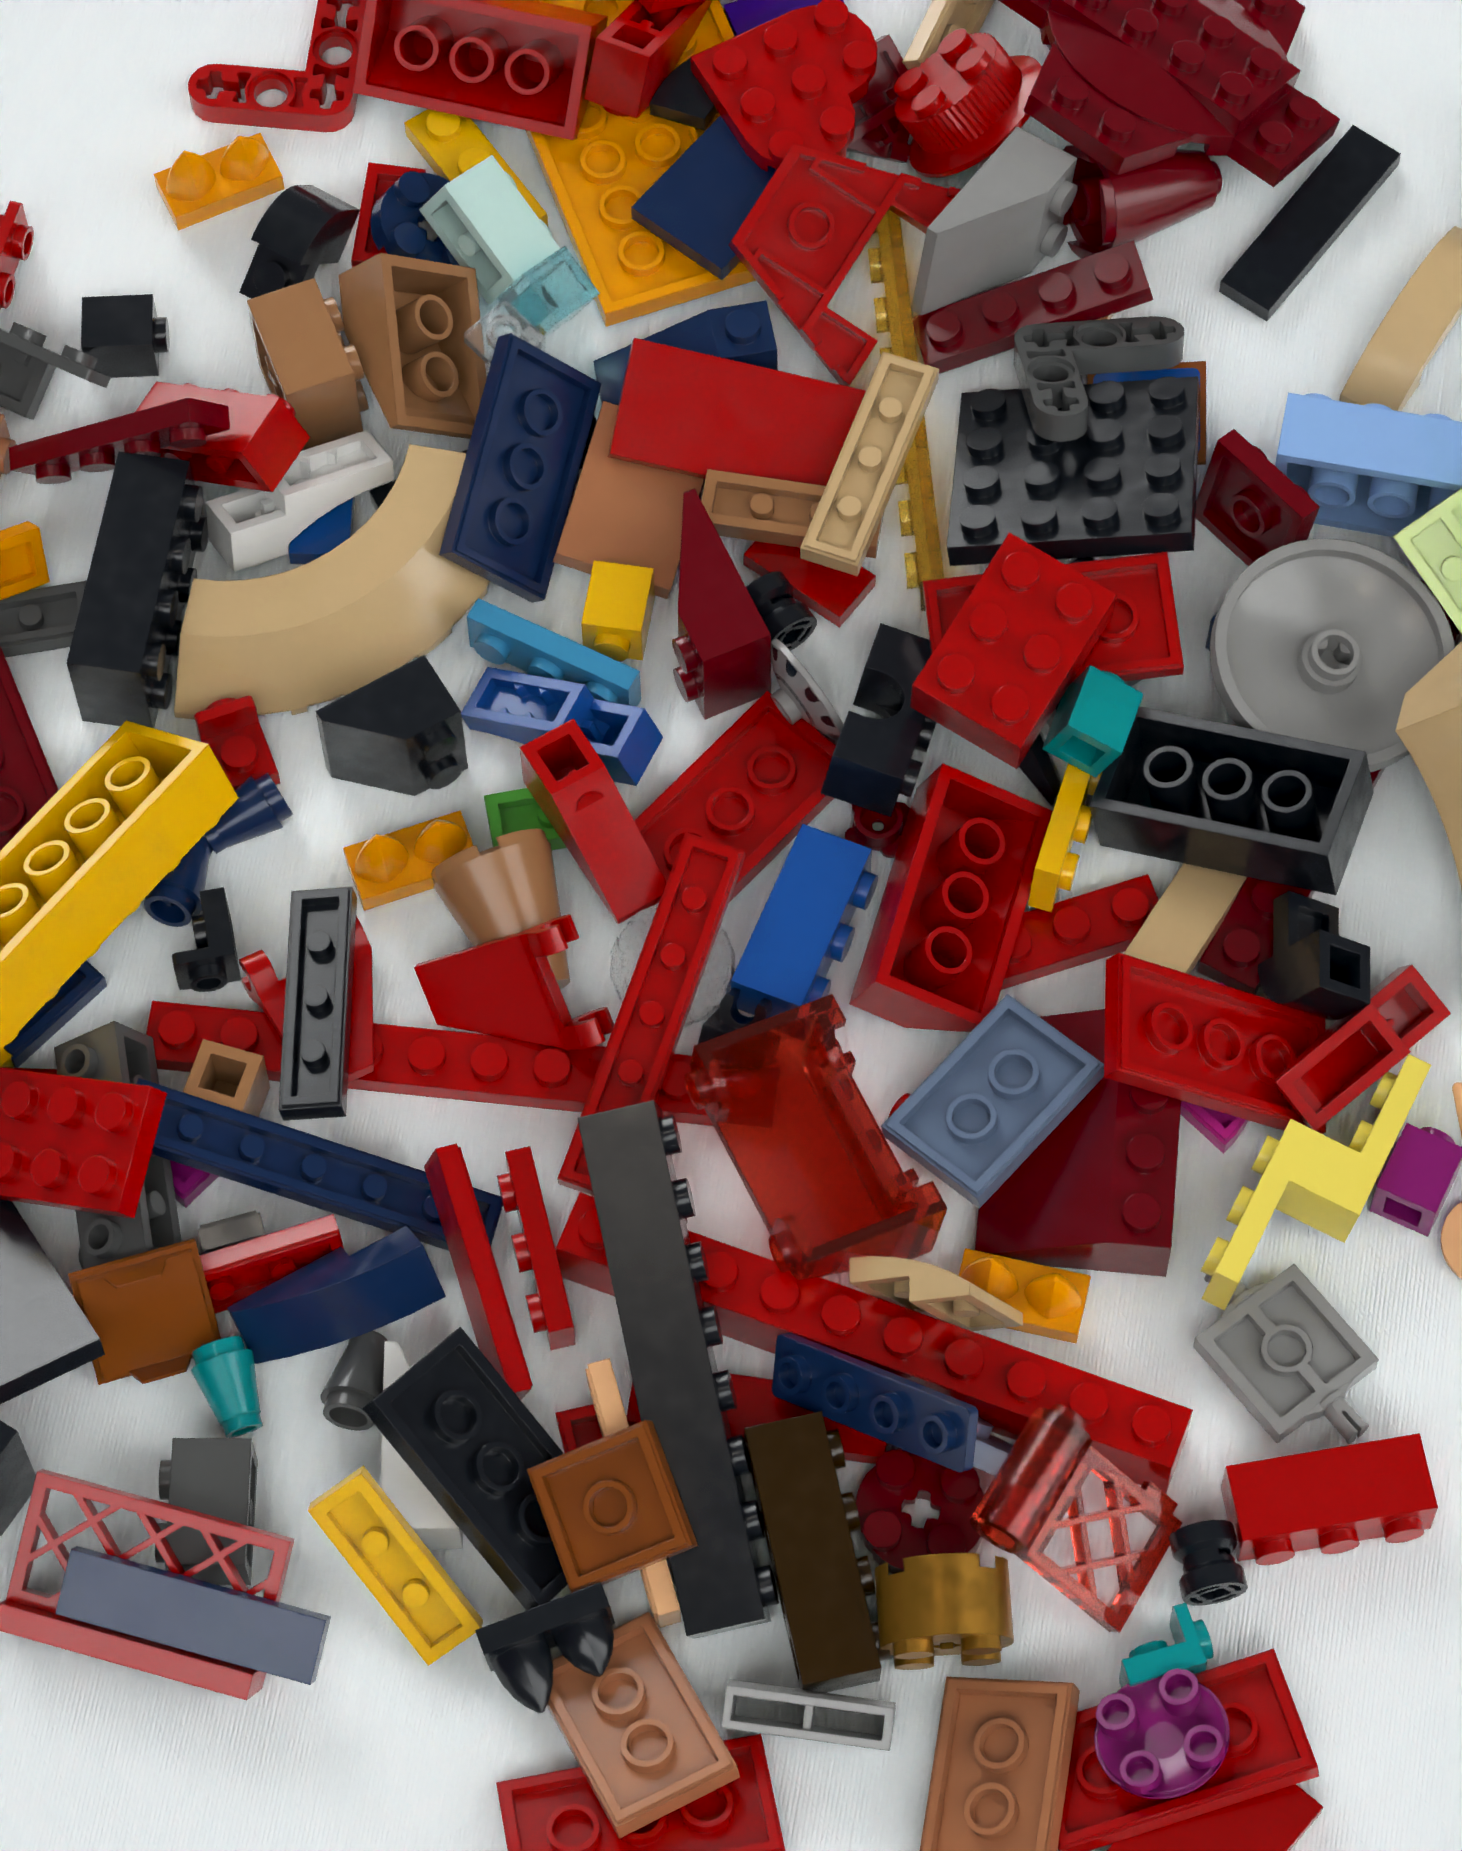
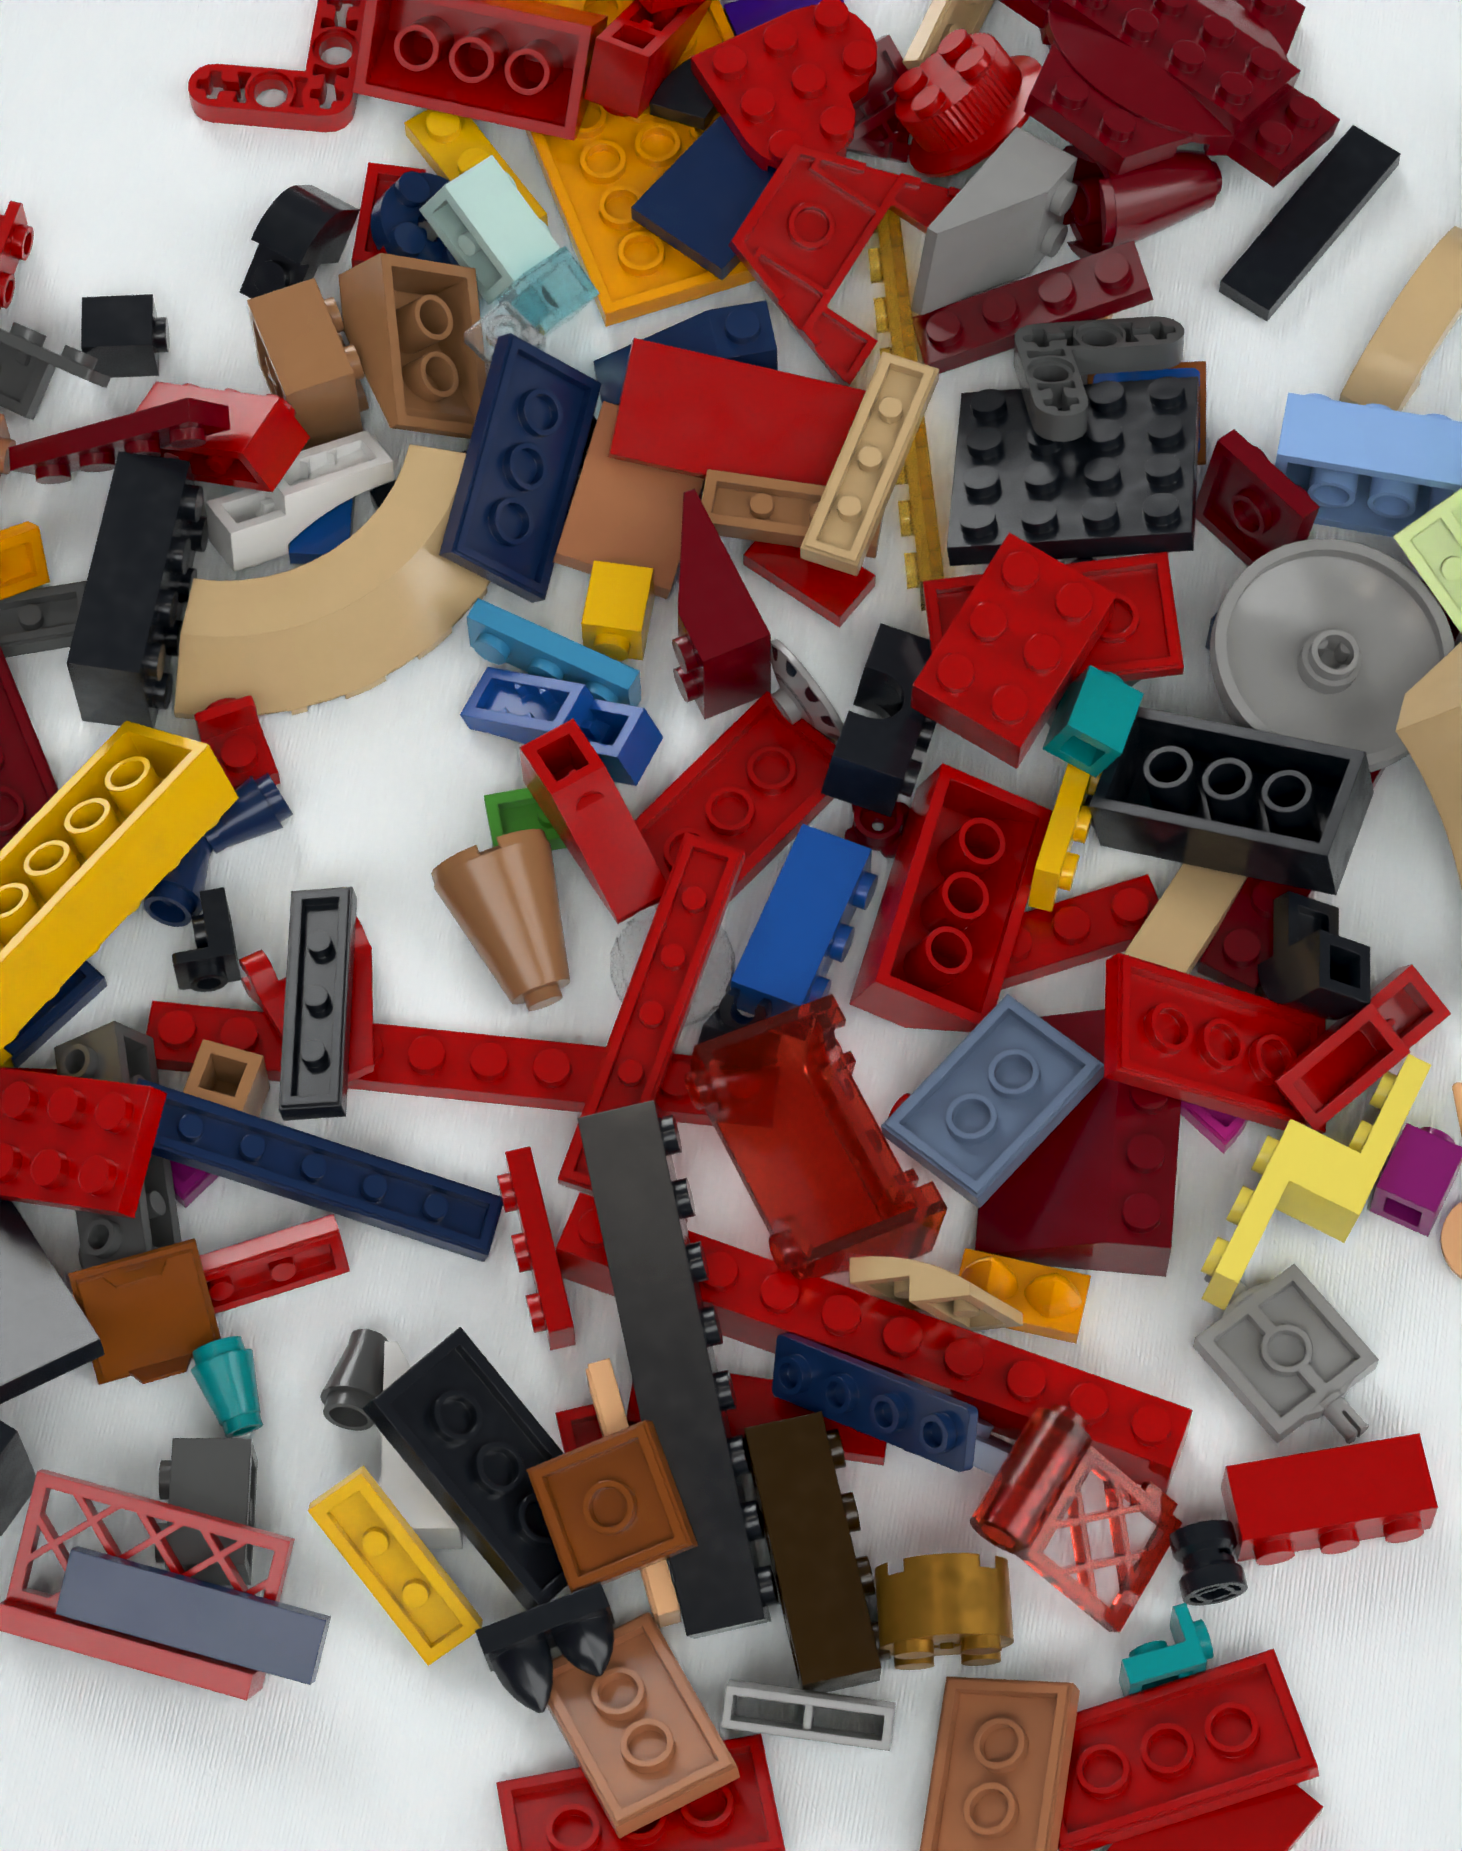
(218, 180): light orange tile -> none
(230, 1231): black tile -> none
(338, 1298): dark blue slope -> none
(395, 732): black slope -> none
(402, 861): light orange tile -> none
(476, 1266): red tile -> none
(512, 990): red flag -> none
(783, 616): black wheel -> none
(901, 1480): dark red plate -> none
(1041, 770): black bar -> none
(1161, 1735): magenta dish -> none

